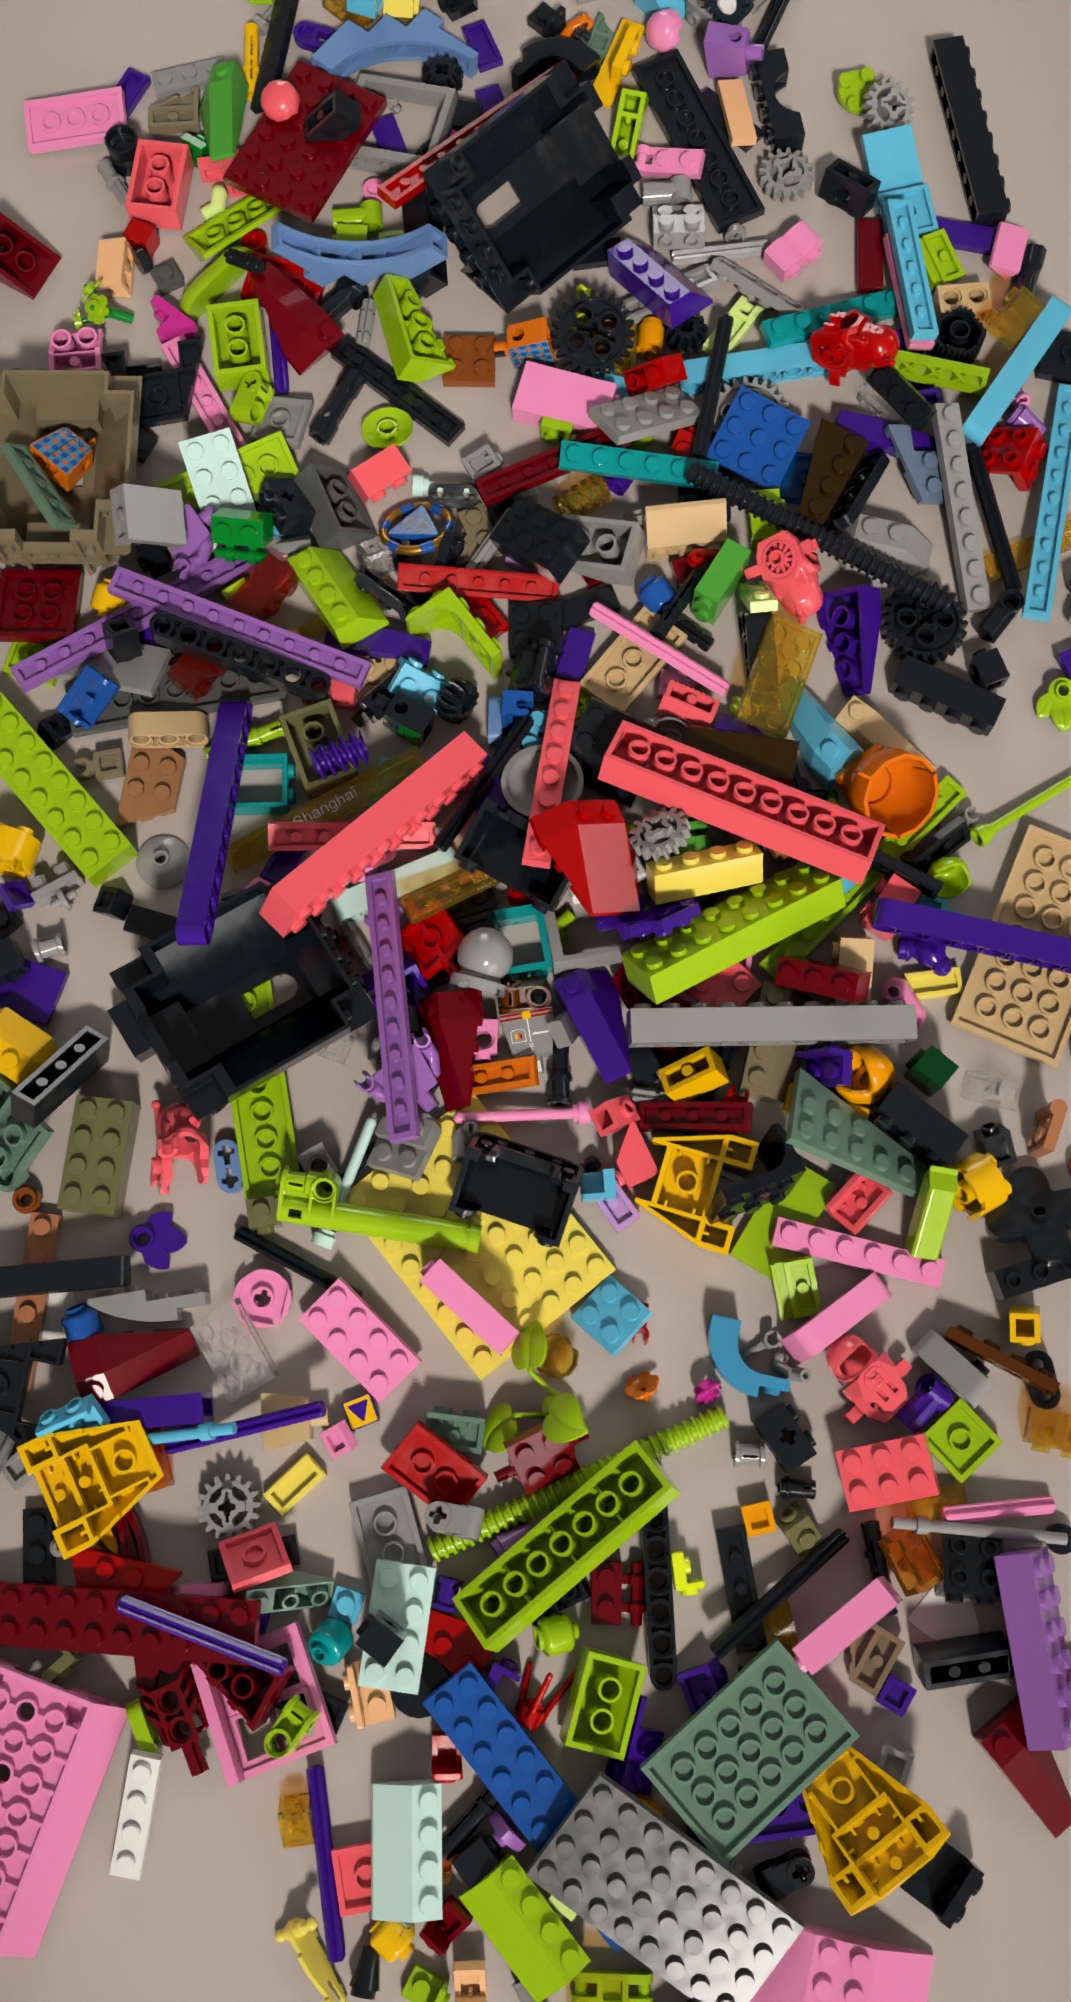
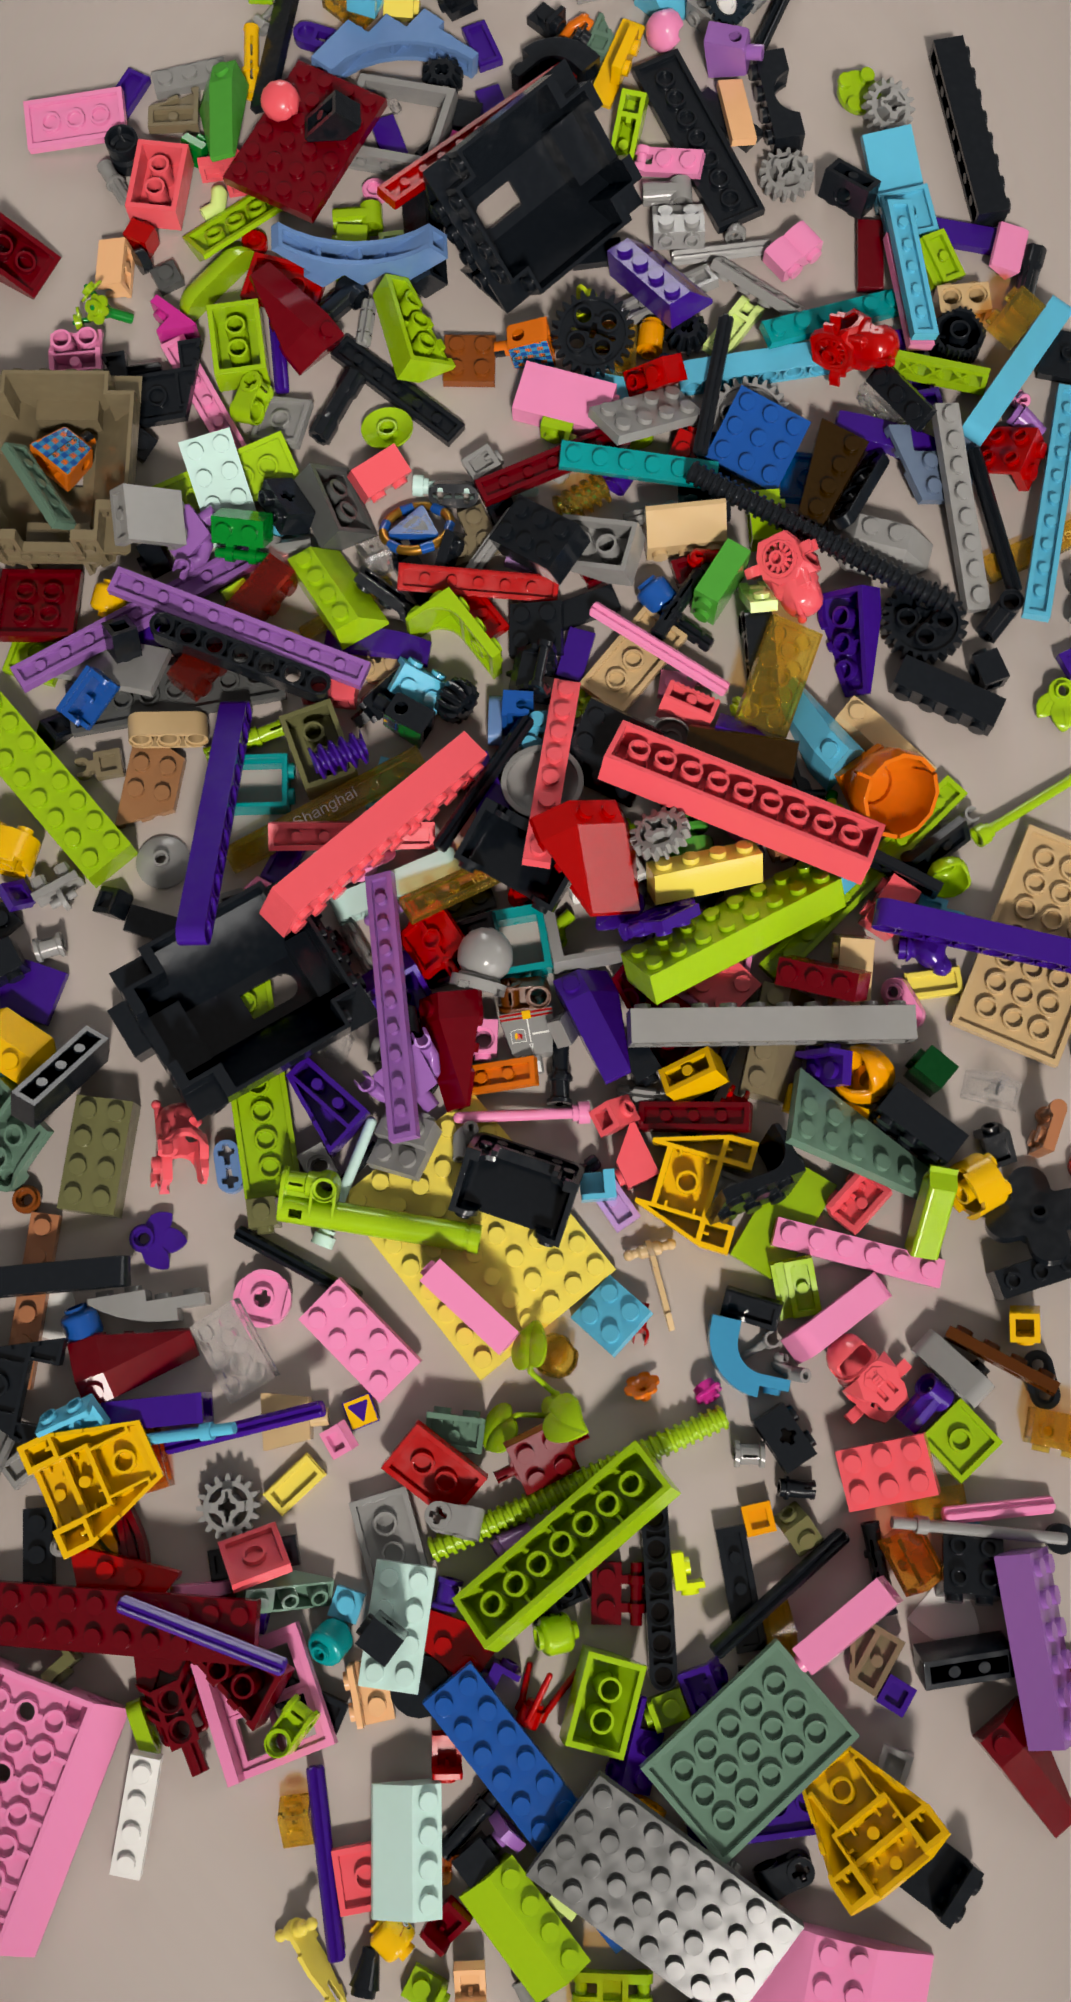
(244, 261): black axle -> none
(328, 1105): none -> dark purple wedge
(650, 1251): none -> tan piece
(665, 1709): none -> lime bracket
(751, 1308): none -> black tile

